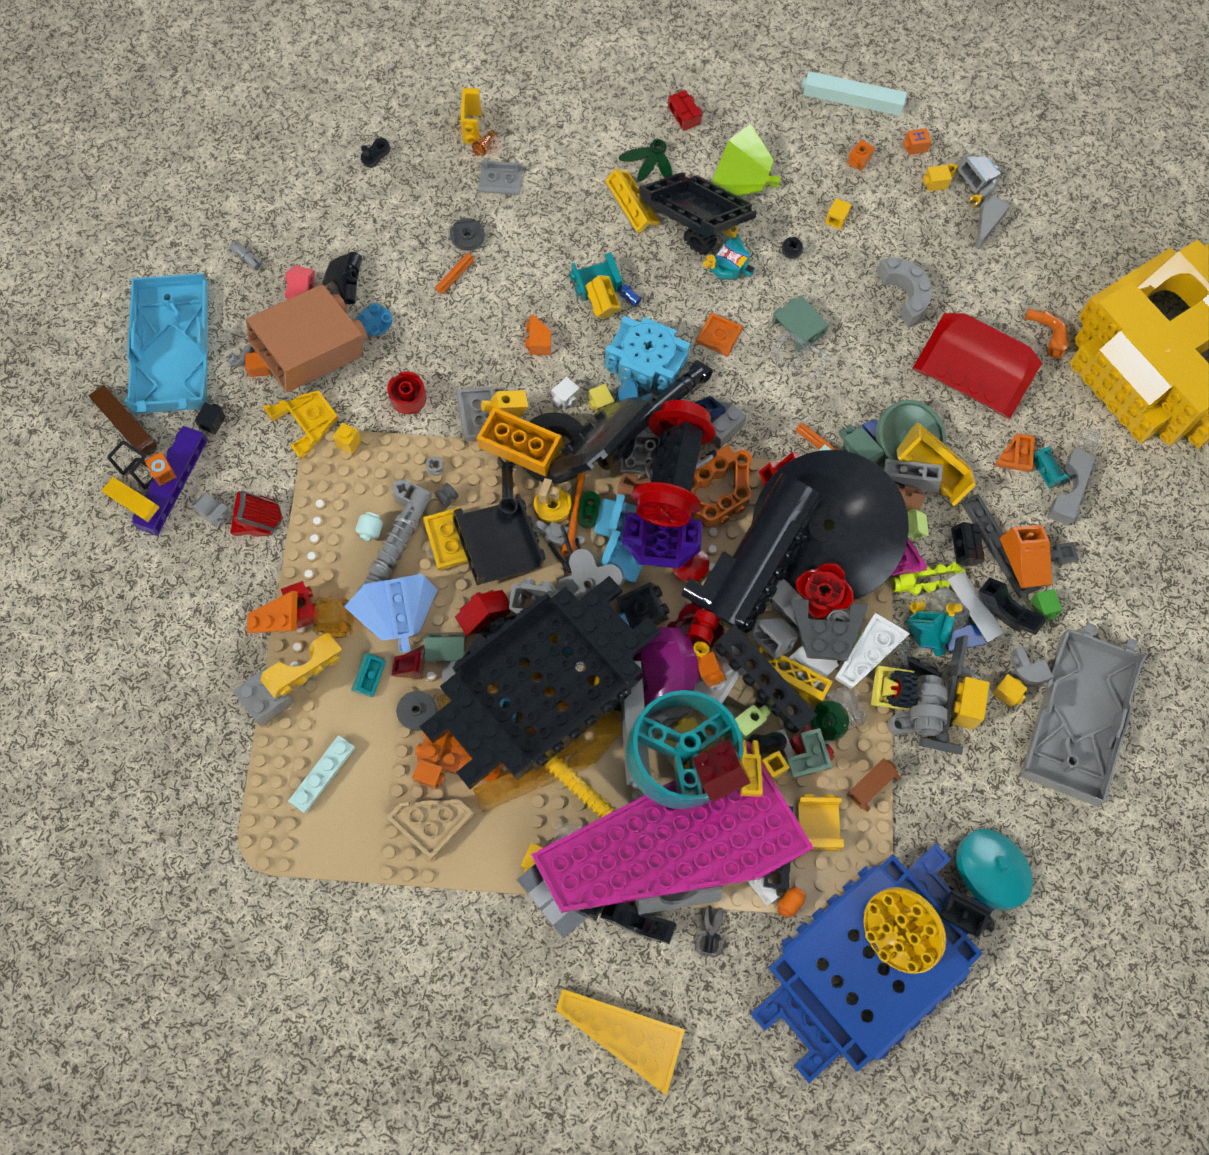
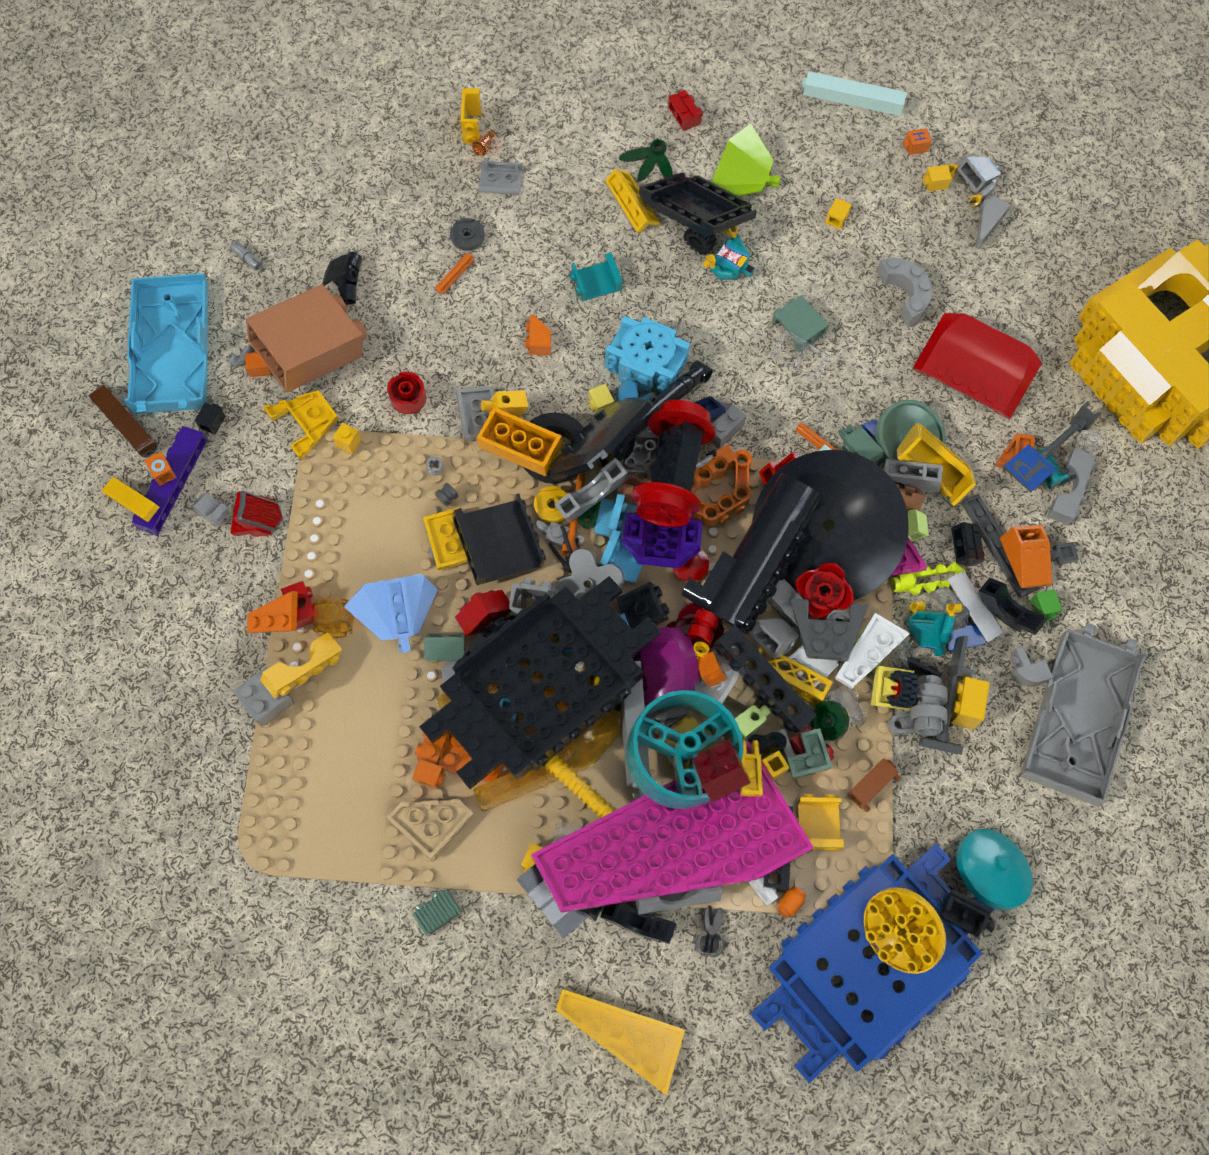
(131, 466): black piece -> none
(299, 281): coral brick -> none
(321, 774): light aqua plate -> none
(368, 675): teal slope -> none
(369, 526): light aqua head -> none
(372, 155): black piece -> none
(375, 319): dark azure dish -> none
(404, 526): light grey piece -> none
(406, 705): dark grey plate -> none
(410, 664): dark red slope -> none
(436, 912): none -> sand green brick
(507, 489): black piece -> none
(548, 491): tan tile -> none
(565, 393): white brick -> none
(602, 297): yellow brick -> none
(607, 480): none -> light grey arch
(630, 295): blue pin -> none
(719, 334): orange tile -> none
(792, 248): black piece -> none
(860, 155): orange brick -> none
(1010, 691): yellow brick -> none
(1032, 467): none -> piece
(1058, 343): orange piece -> none

